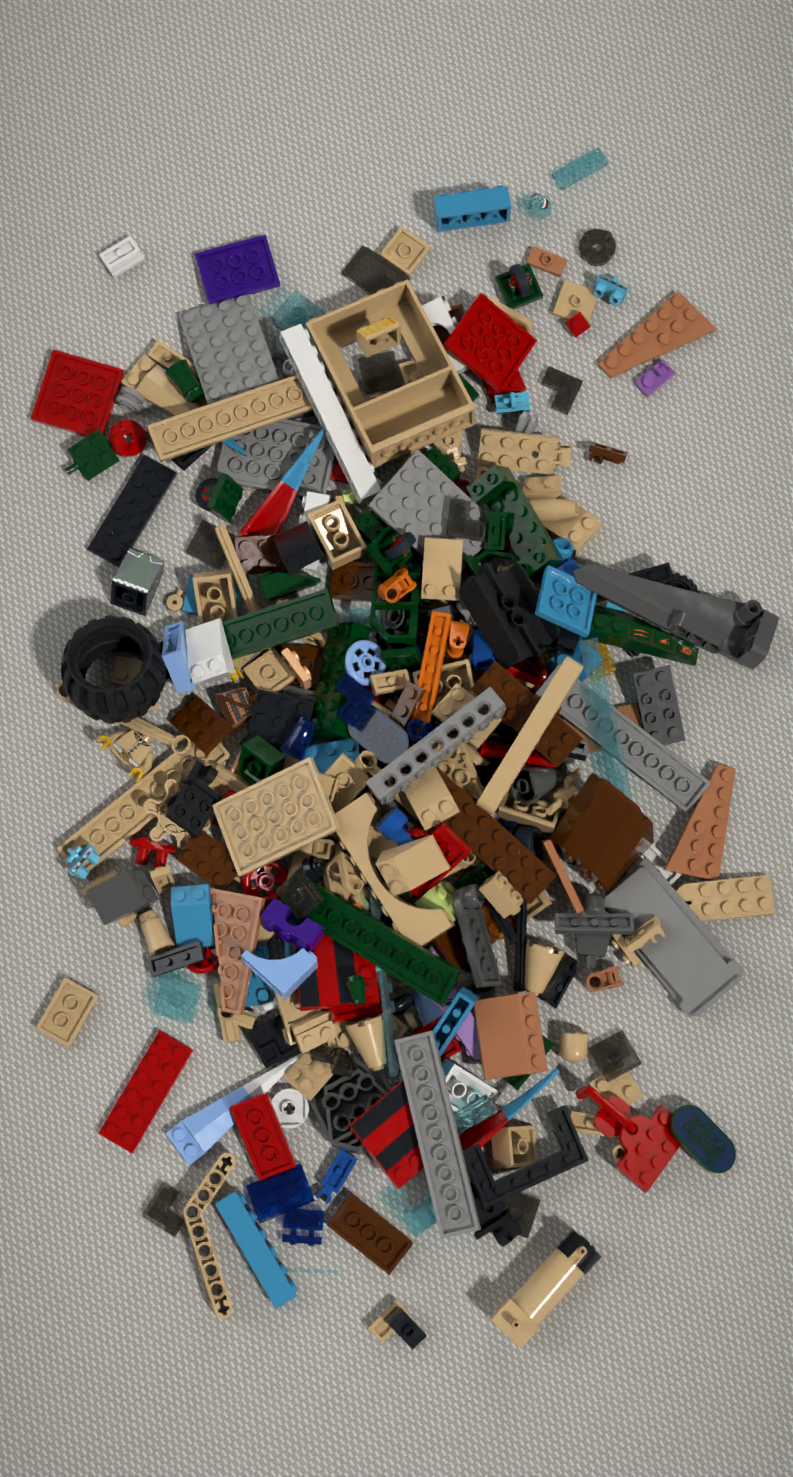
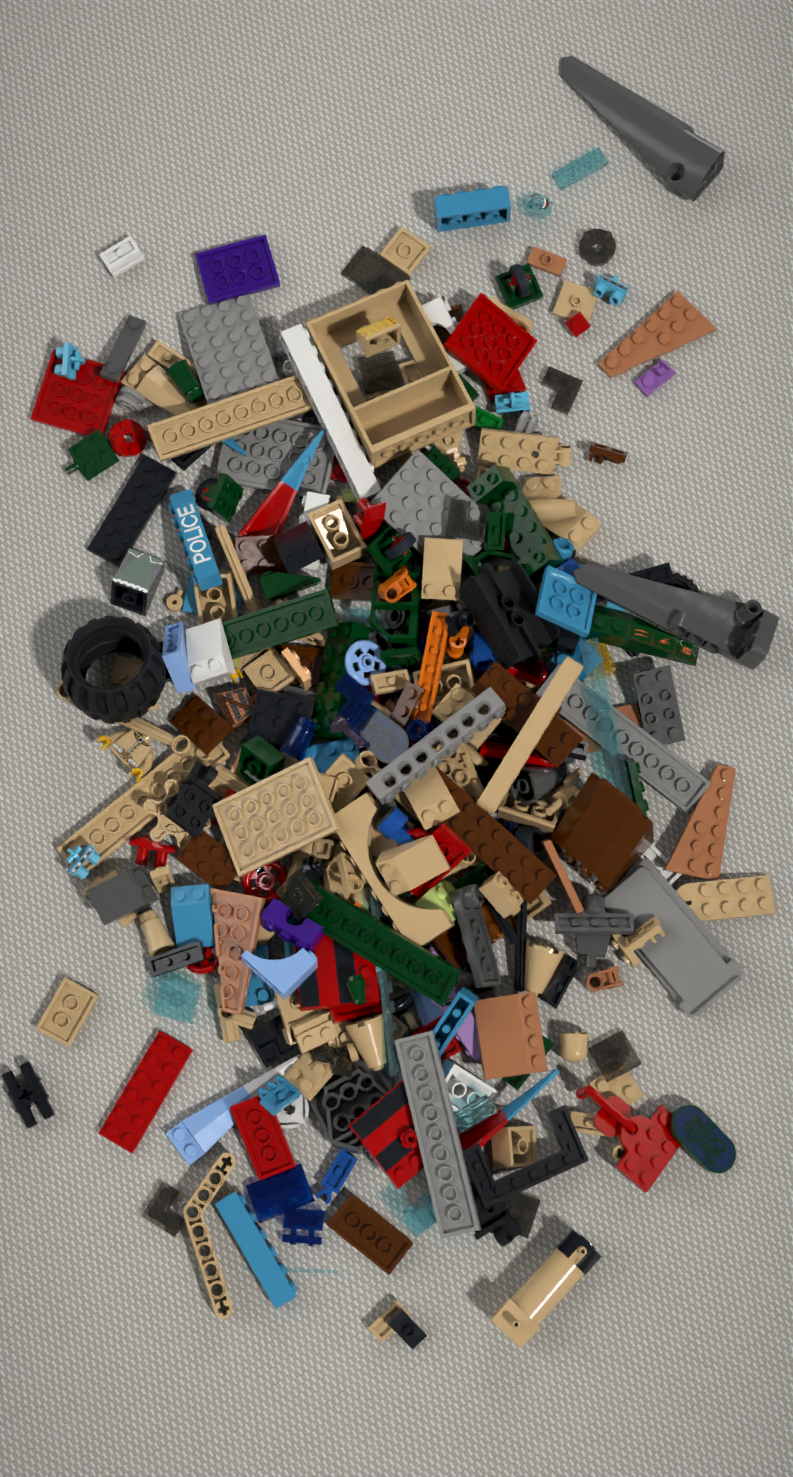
(38, 1097): none -> black pin
(70, 362): none -> medium azure hips
(123, 349): none -> dark grey plate
(195, 540): none -> dark azure brick
(278, 1095): none -> dark azure plate
(295, 311): clear light blue brick -> none
(340, 725): none -> clear purple piece
(352, 1051): none -> tan tile
(371, 519): none -> red connector
(405, 1139): none -> red plate
(459, 619): none -> black plate
(487, 420): none -> green plate
(637, 786): none -> dark green plate
(663, 140): none -> dark grey panel

